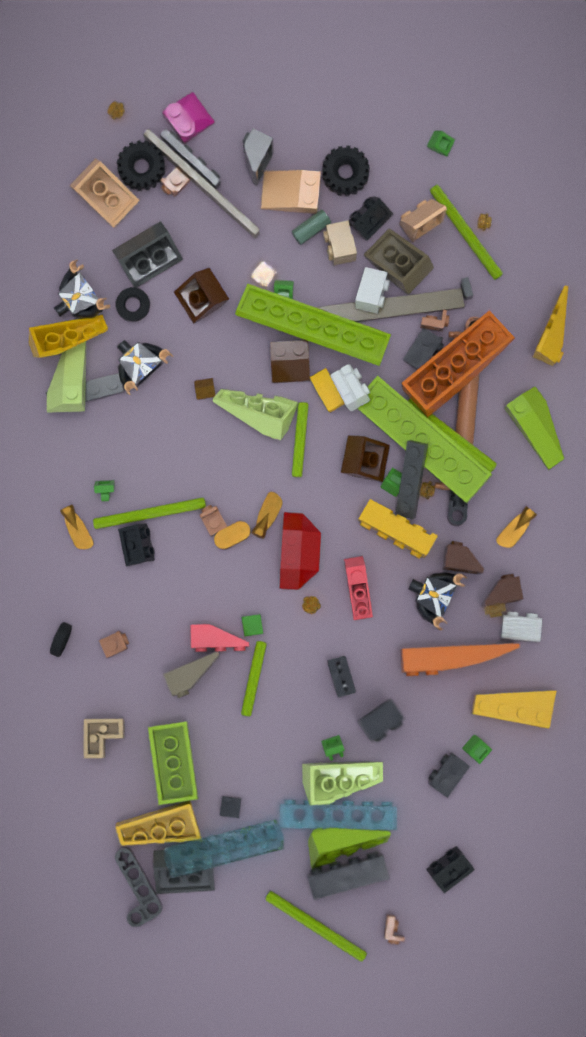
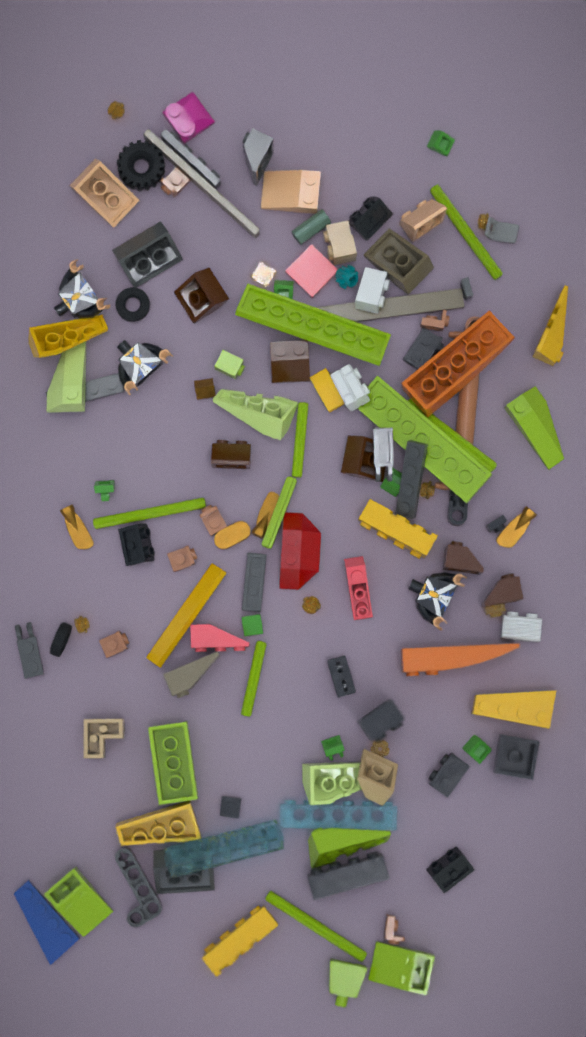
(29, 652): none -> dark grey hinge
(47, 925): none -> blue wing
(78, 902): none -> lime slope
(81, 624): none -> clear yellow plate
(182, 558): none -> nougat bracket
(186, 615): none -> yellow tile
(229, 364): none -> lime brick
(231, 455): none -> reddish brown slope
(239, 940): none -> yellow wedge
(254, 582): none -> dark grey tile
(279, 512): none -> lime axle
(311, 271): none -> coral tile
(345, 980): none -> lime torso
(347, 276): none -> teal gear
(350, 157): black tyre -> none
(377, 777): none -> tan slope
(383, 451): none -> hinge
(383, 744): none -> clear yellow plate
(401, 968): none -> lime slope
(497, 524): none -> black plate
(501, 231): none -> light grey bracket
(516, 757): none -> black brick

